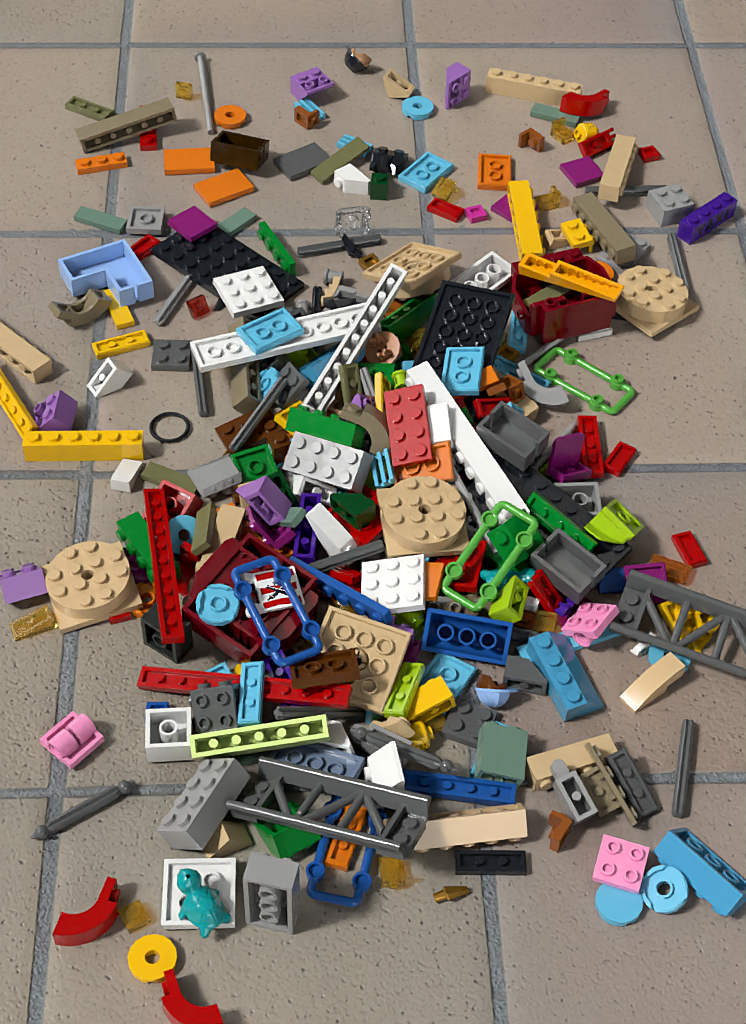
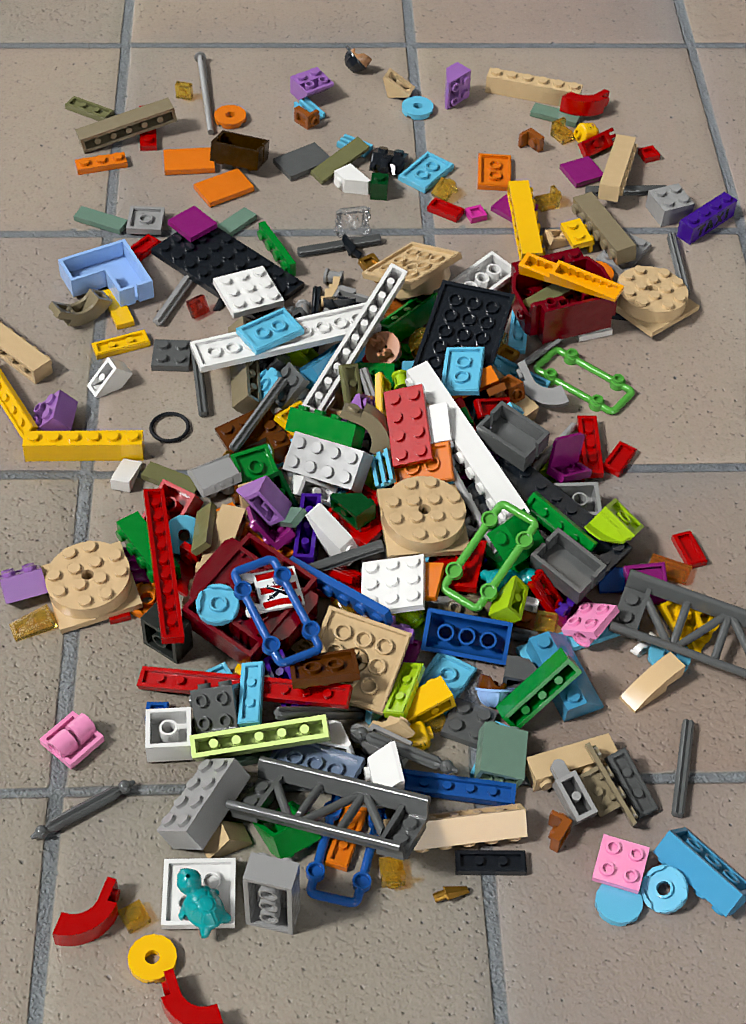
(538, 689): none -> green brick

